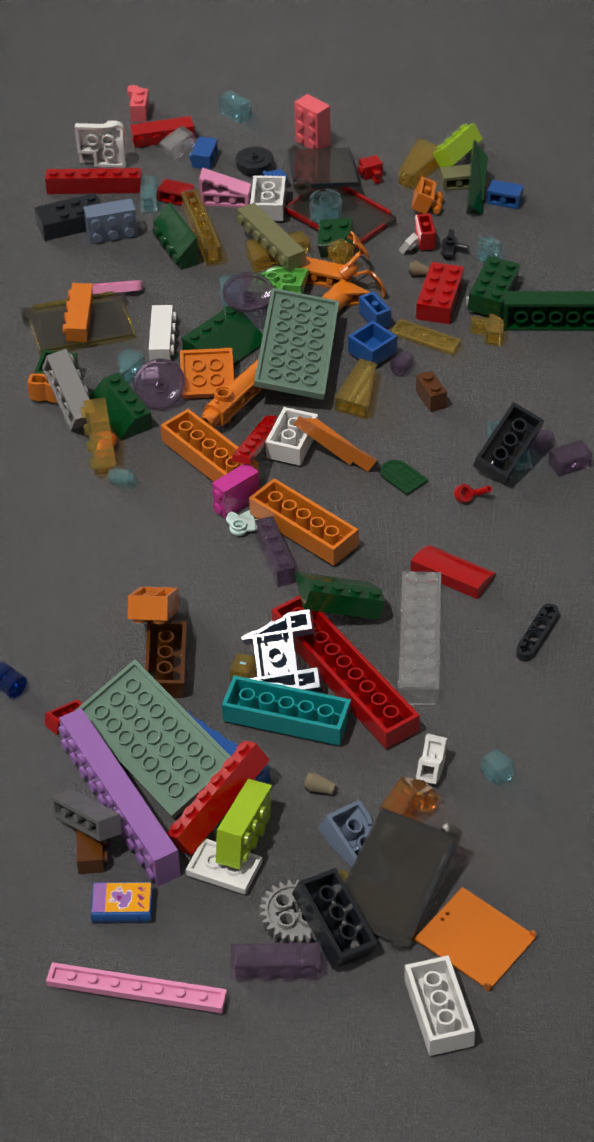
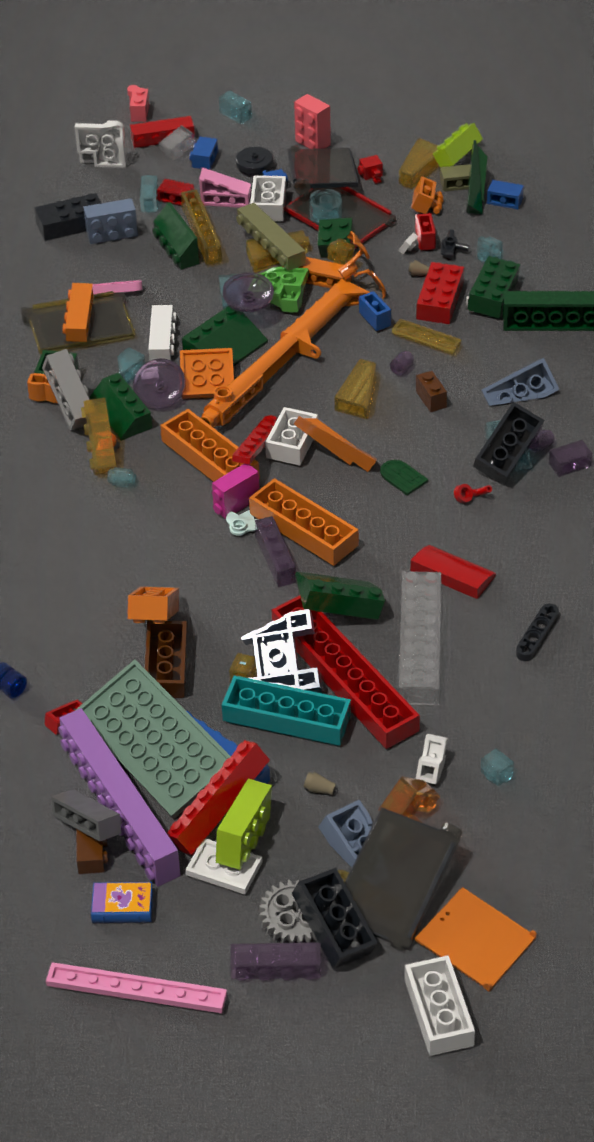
(93, 181): red brick -> none
(297, 343): sand green plate -> none
(372, 343): blue piece -> none
(490, 327): clear yellow brick -> none
(524, 384): none -> sand blue wedge

